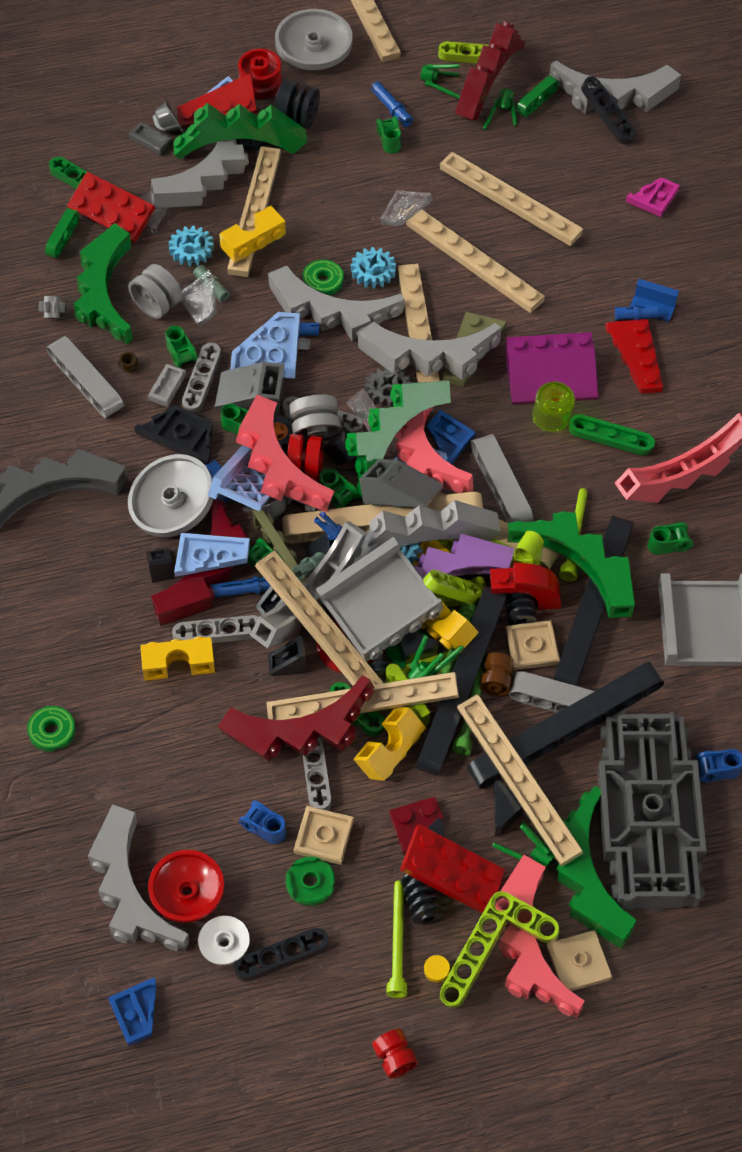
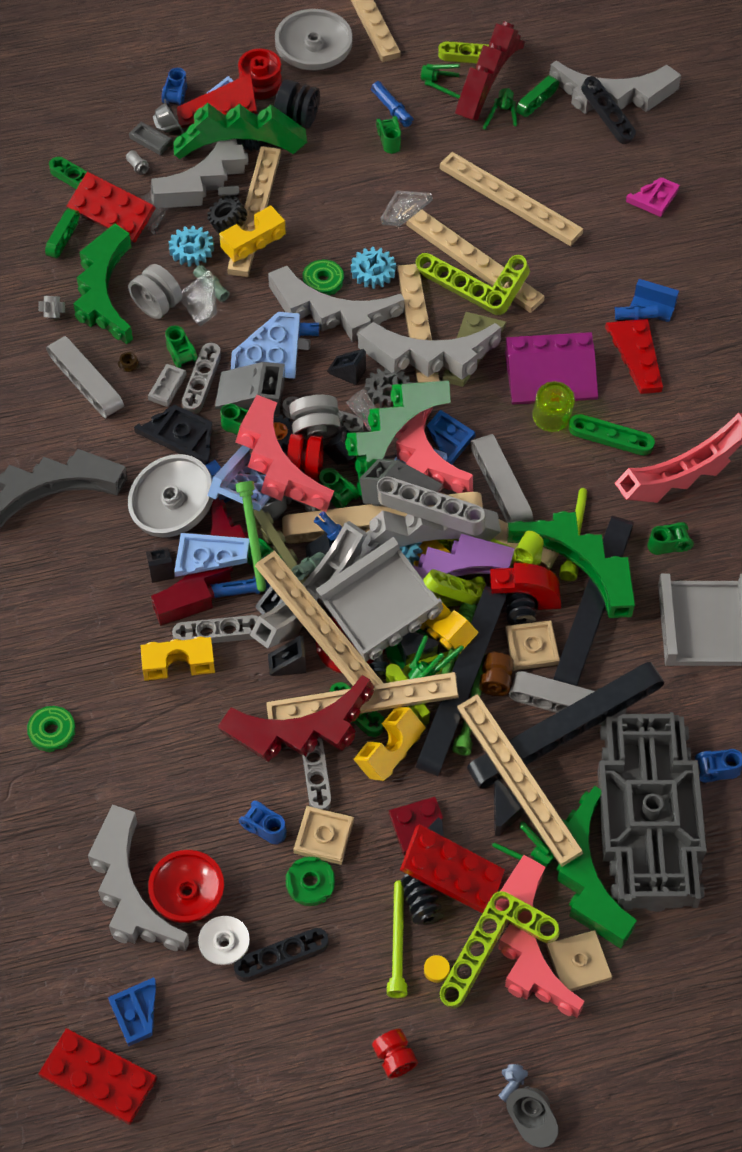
(98, 1076): none -> red plate
(139, 164): none -> light grey pin
(175, 86): none -> blue piece
(226, 213): none -> black tyre
(228, 191): none -> dark grey tile
(245, 491): none -> bright green piece
(349, 366): none -> black slope
(438, 513): none -> light grey beam
(473, 285): none -> lime beam
(515, 1076): none -> sand blue plate
(533, 1116): none -> dark grey piece

